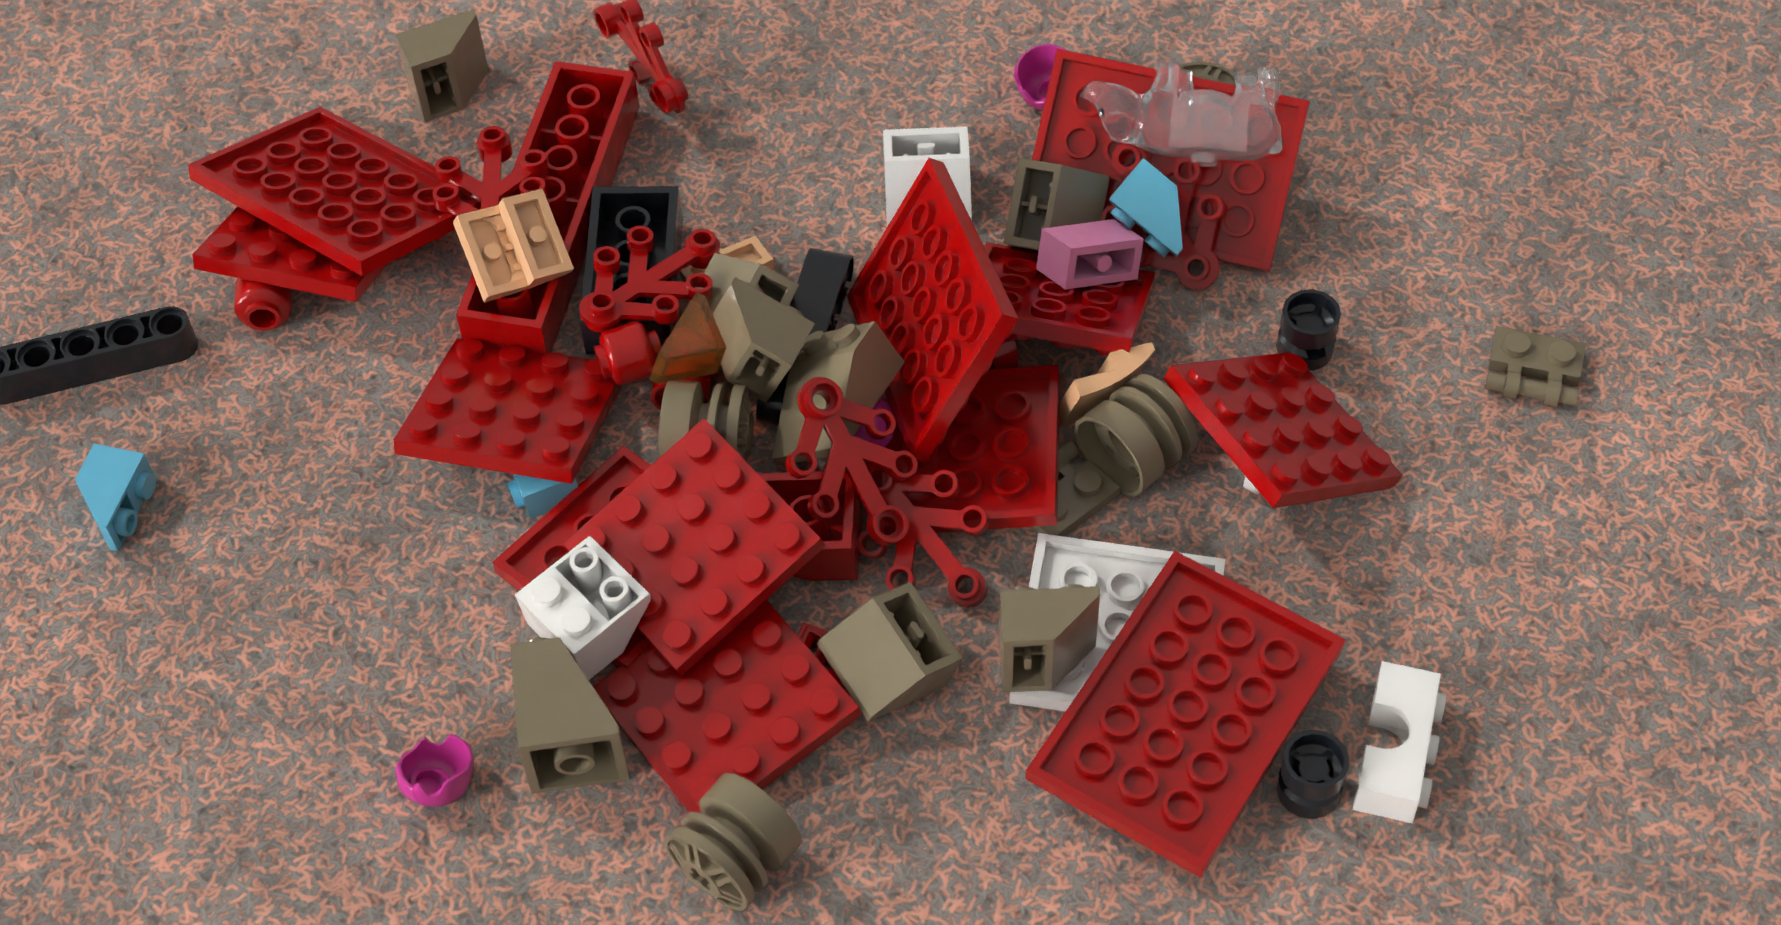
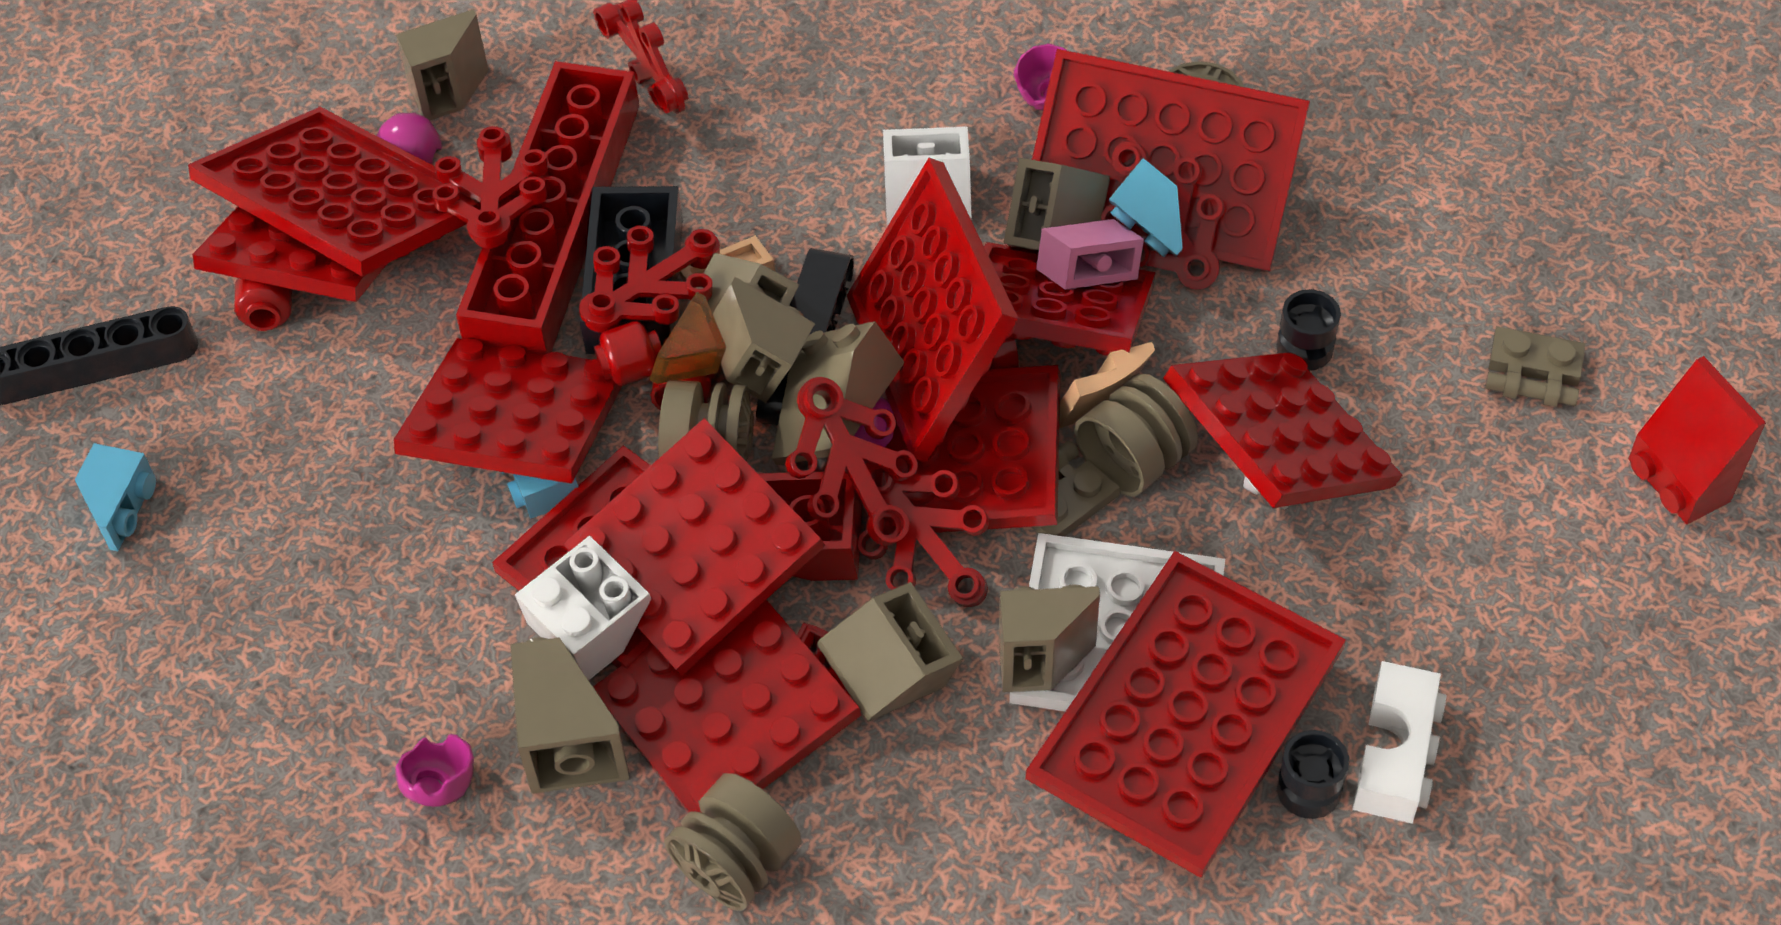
(412, 134): none -> dark pink hair
(513, 245): light nougat slope -> none
(1192, 122): clear animal -> none
(1697, 443): none -> red slope

